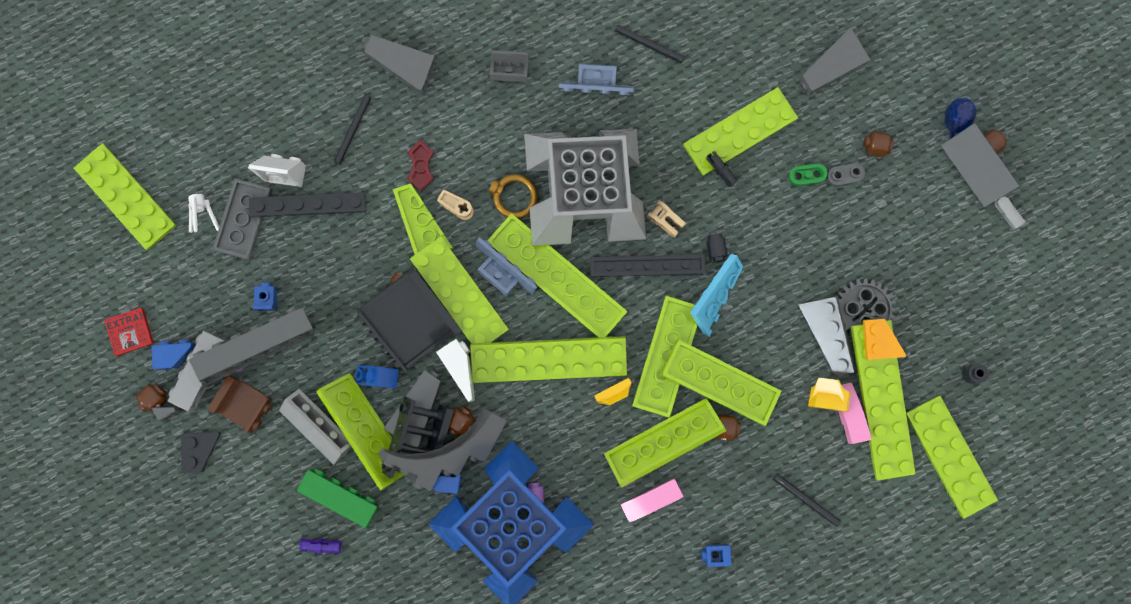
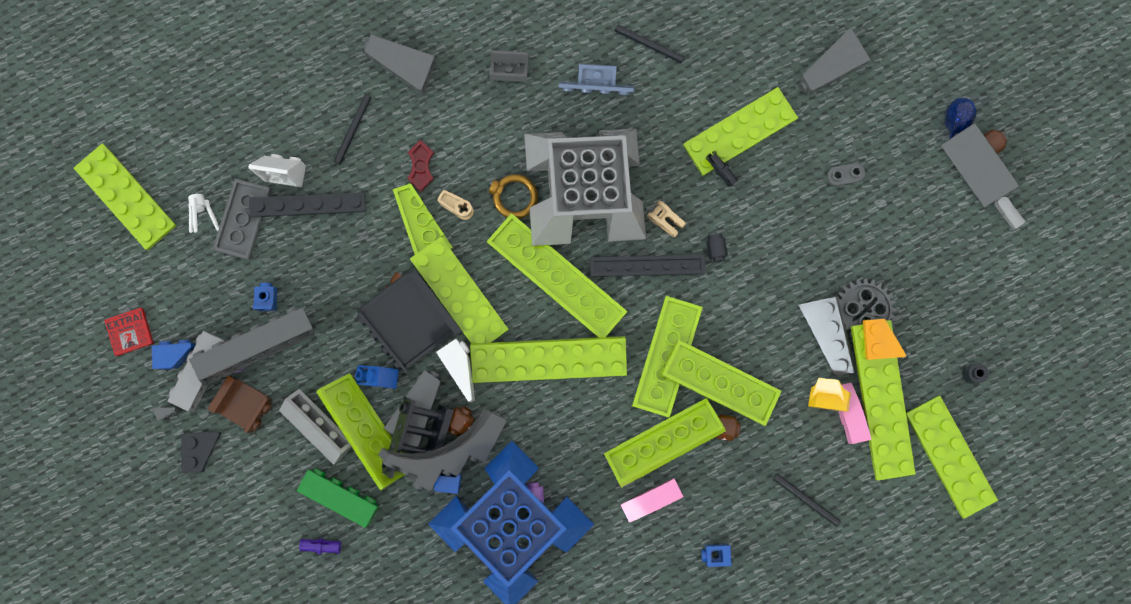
(151, 397): reddish brown head -> none
(501, 272): sand blue bracket -> none
(614, 393): yellow slope -> none
(716, 294): medium azure wing -> none
(806, 173): green plate -> none
(878, 144): reddish brown head -> none

